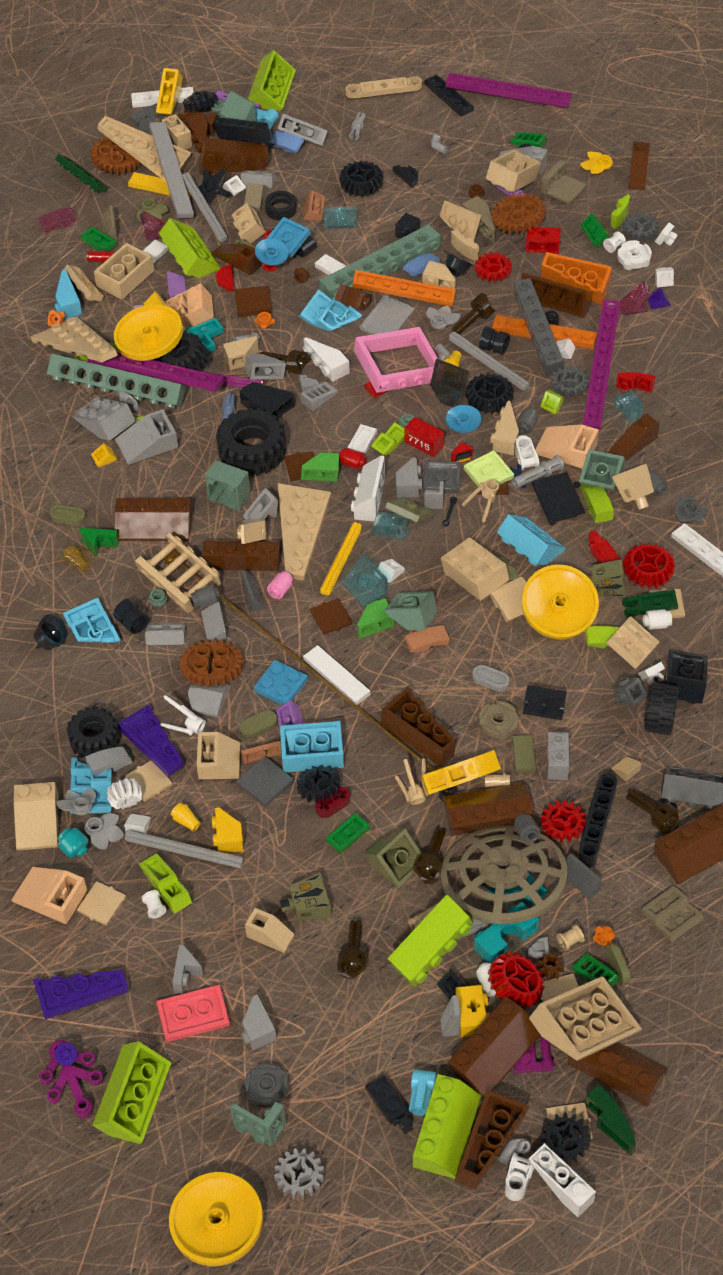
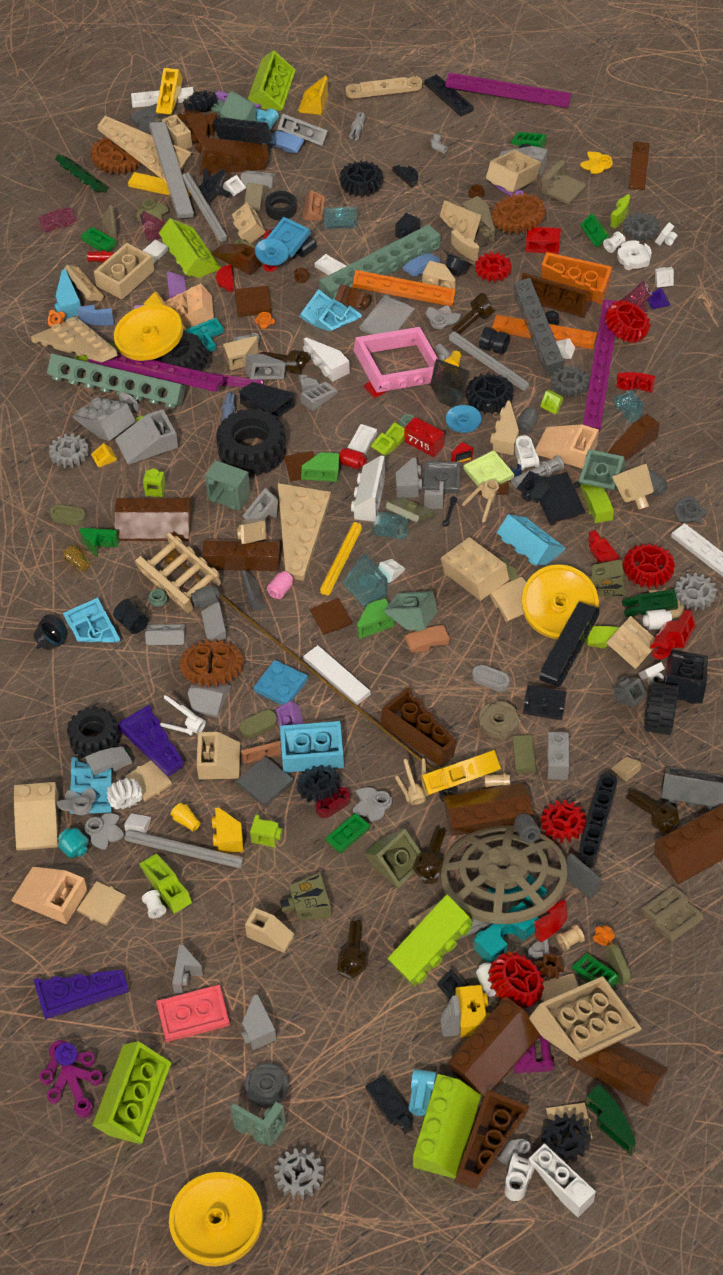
(68, 450): none -> light grey gear
(100, 317): none -> medium blue slope
(155, 478): none -> lime brick
(265, 832): none -> lime brick
(315, 97): none -> yellow slope
(370, 804): none -> light grey plate
(533, 487): none -> black brick
(552, 922): none -> red slope
(569, 644): none -> black beam
(627, 321): none -> red gear
(673, 635): none -> red plate
(695, 591): none -> light grey gear

